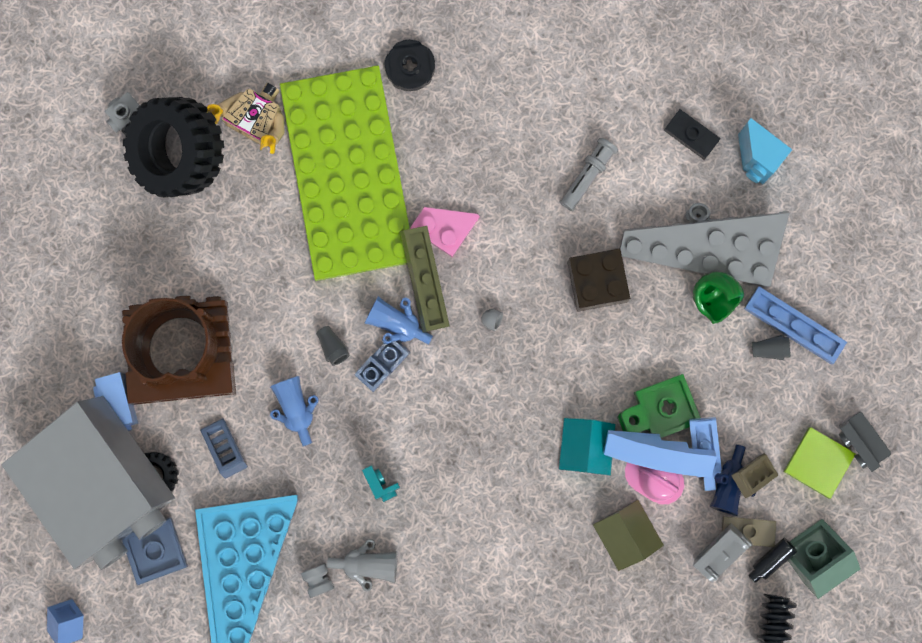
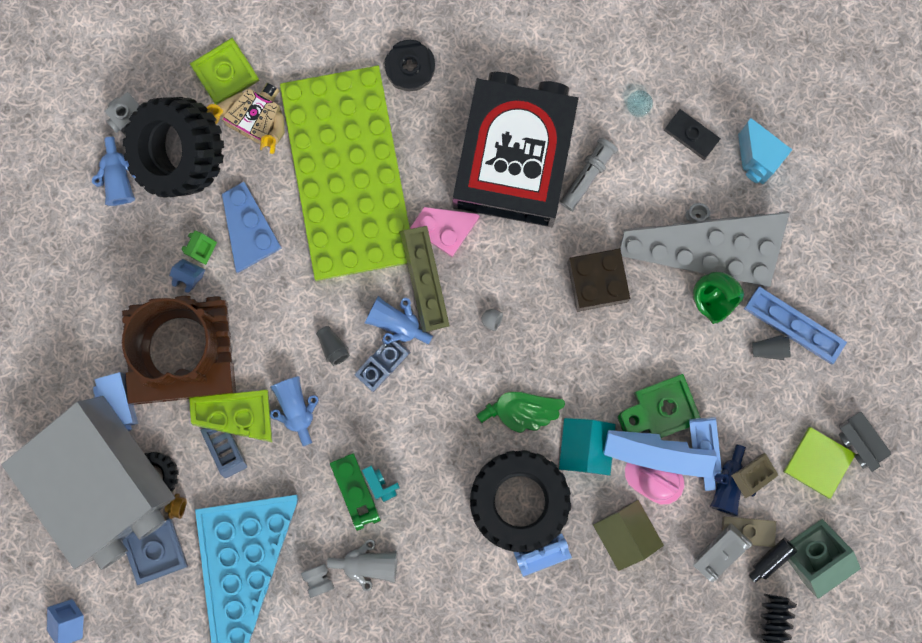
(116, 180): none -> medium blue piece
(176, 507): none -> pearl gold plate
(186, 273): none -> medium blue tile
(199, 247): none -> bright green tile
(224, 71): none -> lime tile
(235, 413): none -> lime wing
(247, 227): none -> medium blue wing
(354, 490): none -> green plate
(515, 150): none -> brick
(523, 411): none -> green animal
(543, 557): none -> light blue hinge
(556, 496): none -> black tyre
(639, 103): none -> clear light blue tile

